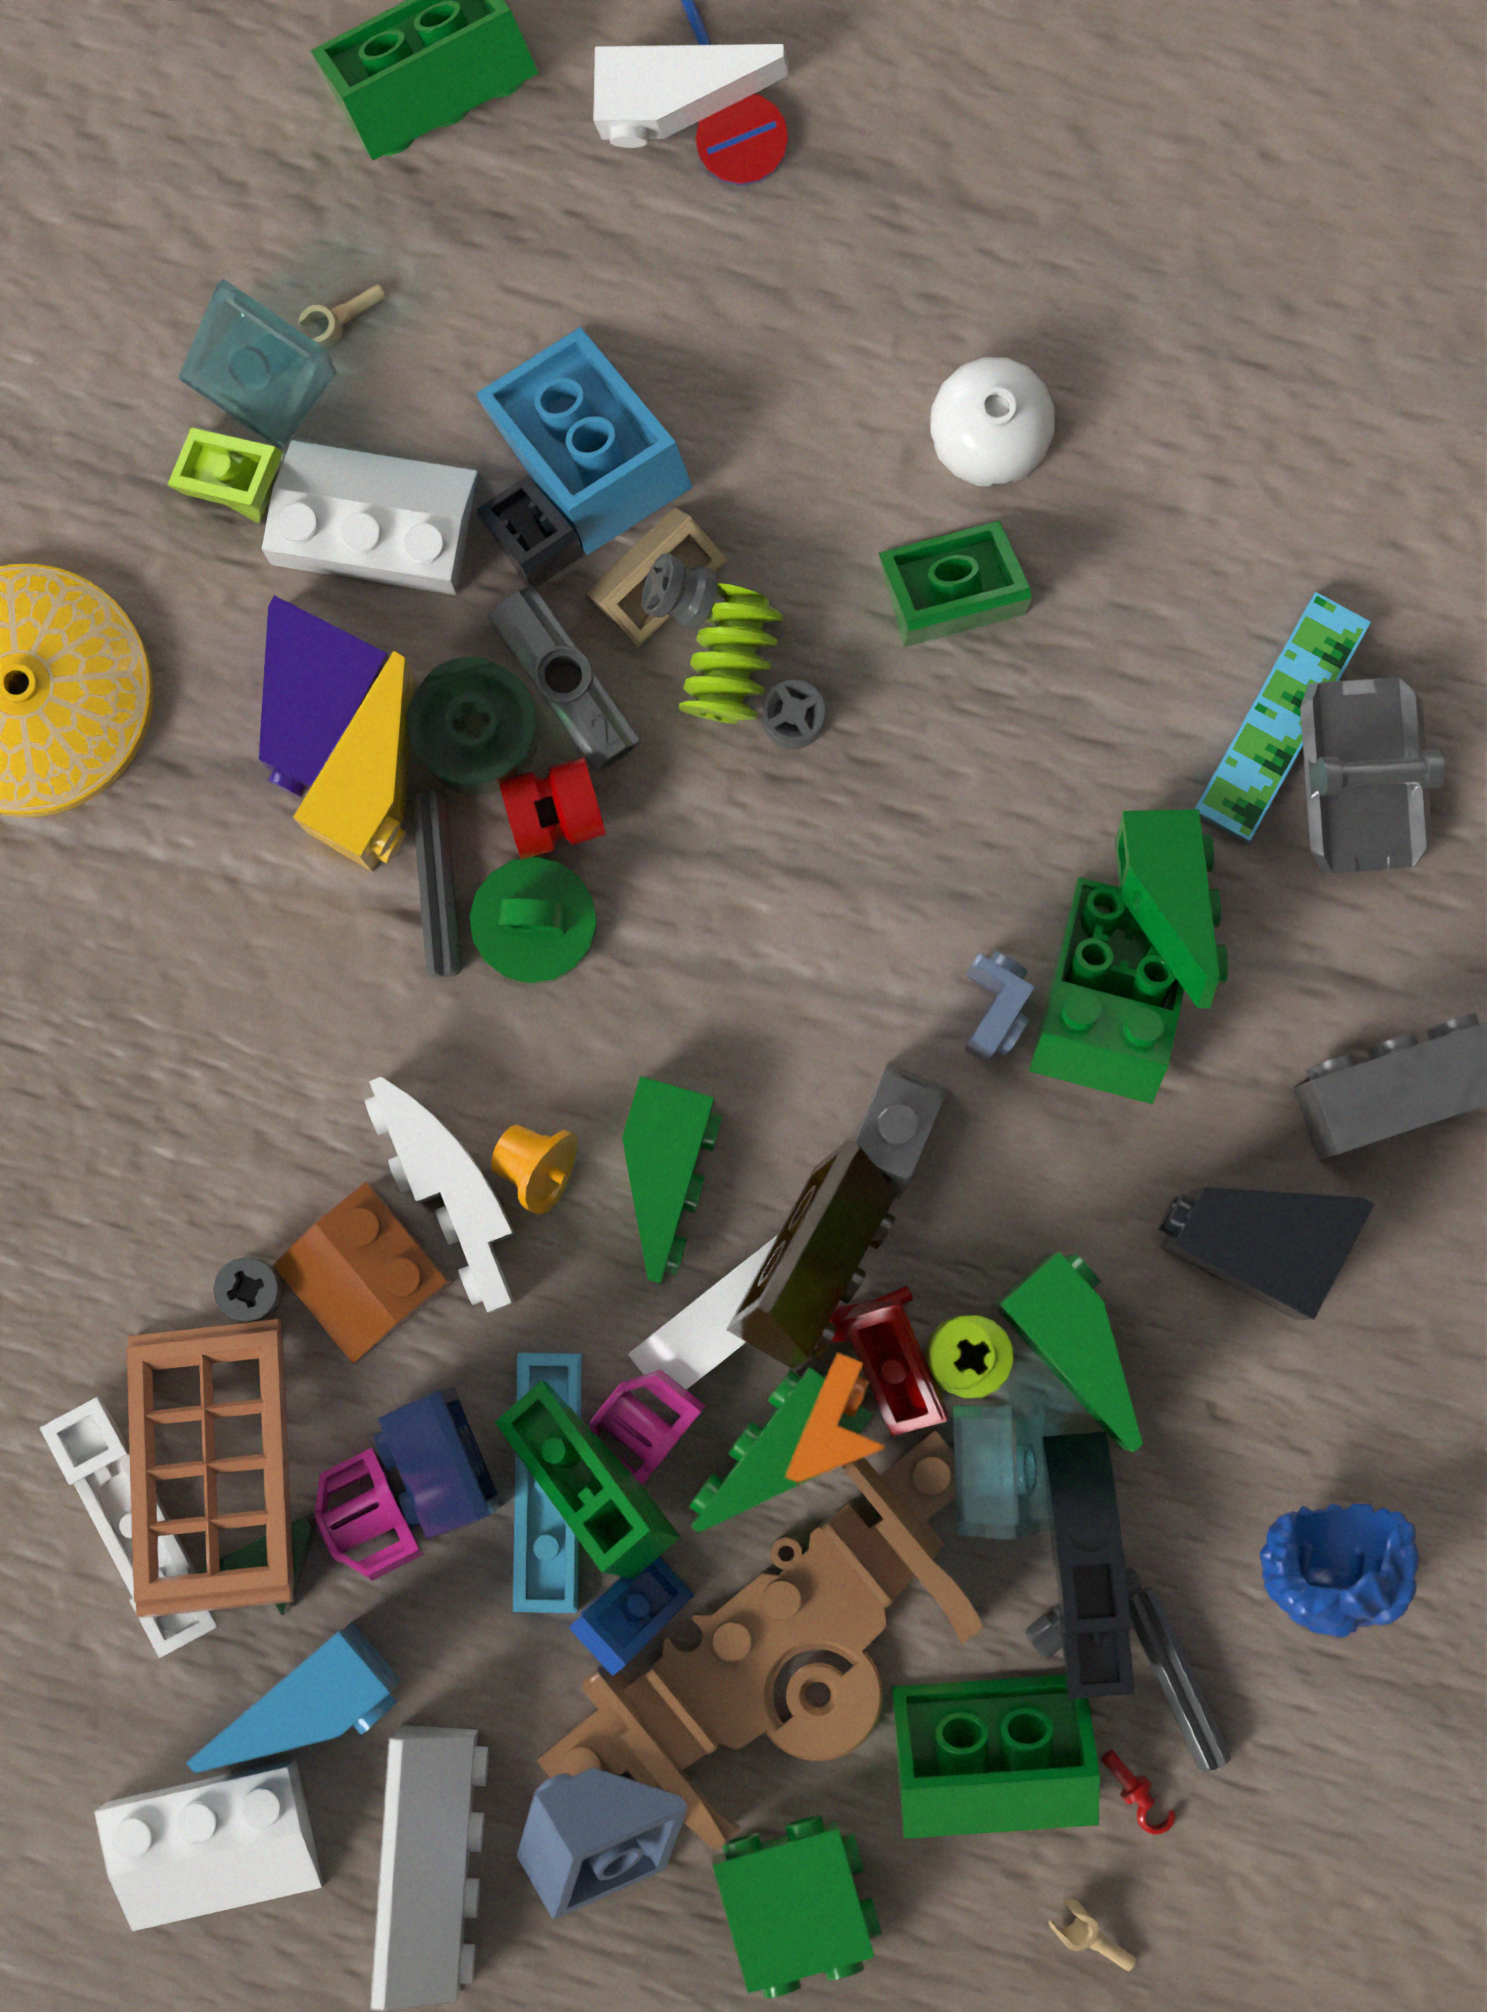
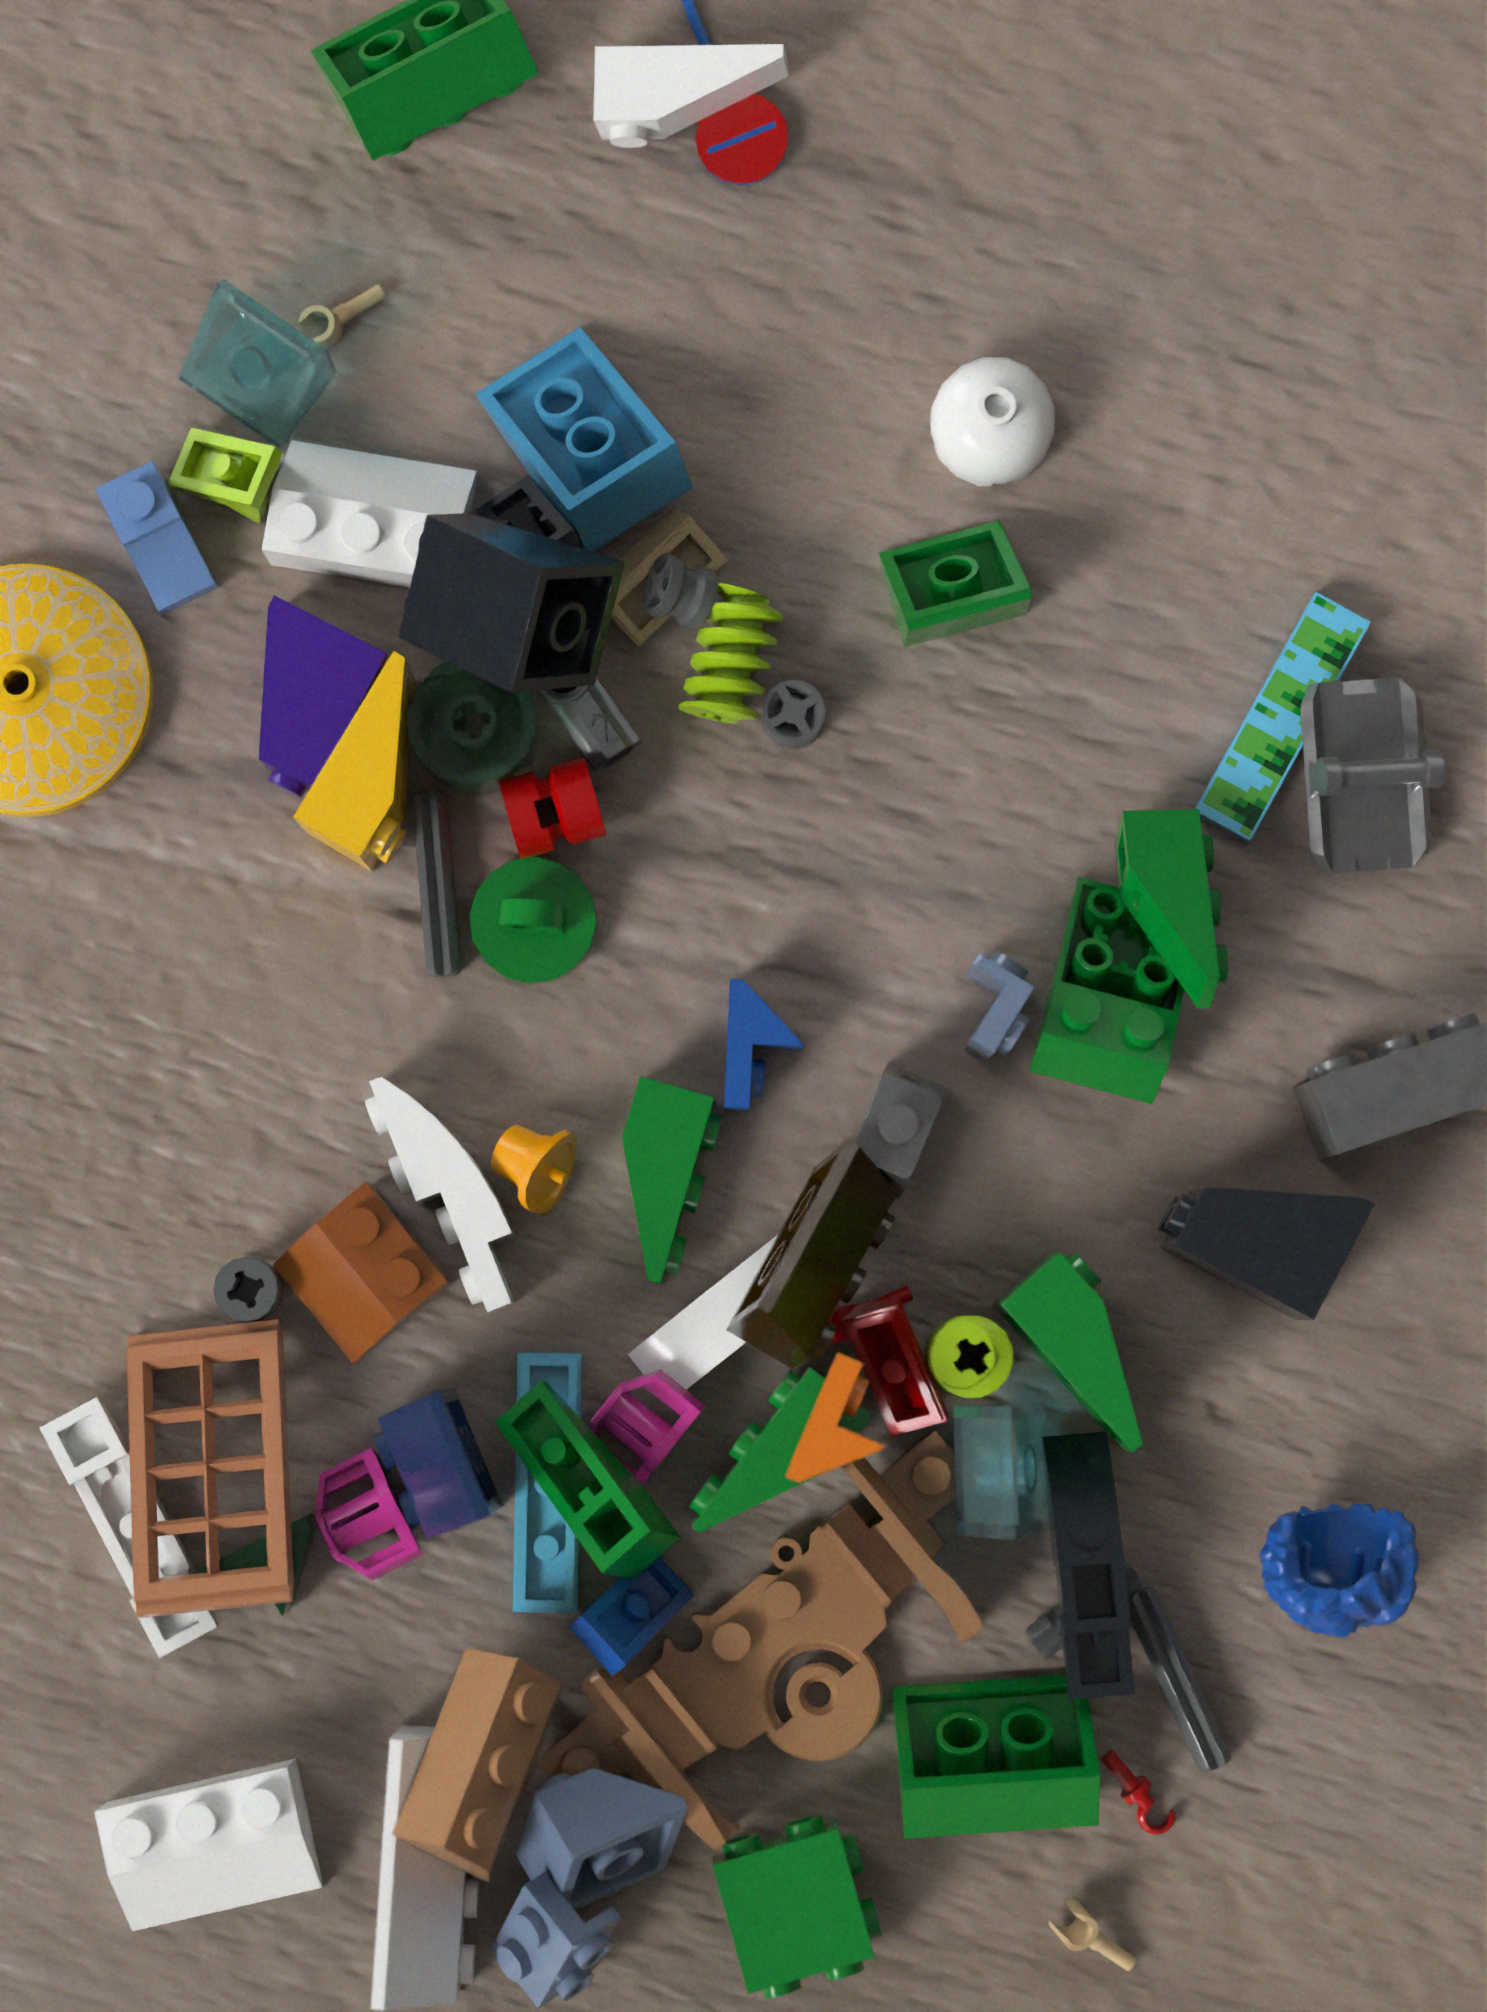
(156, 537): none -> medium blue arch
(316, 1702): dark azure slope -> none
(479, 1761): none -> medium nougat slope
(510, 603): none -> black slope
(549, 1945): none -> sand blue bracket
(749, 1028): none -> blue slope

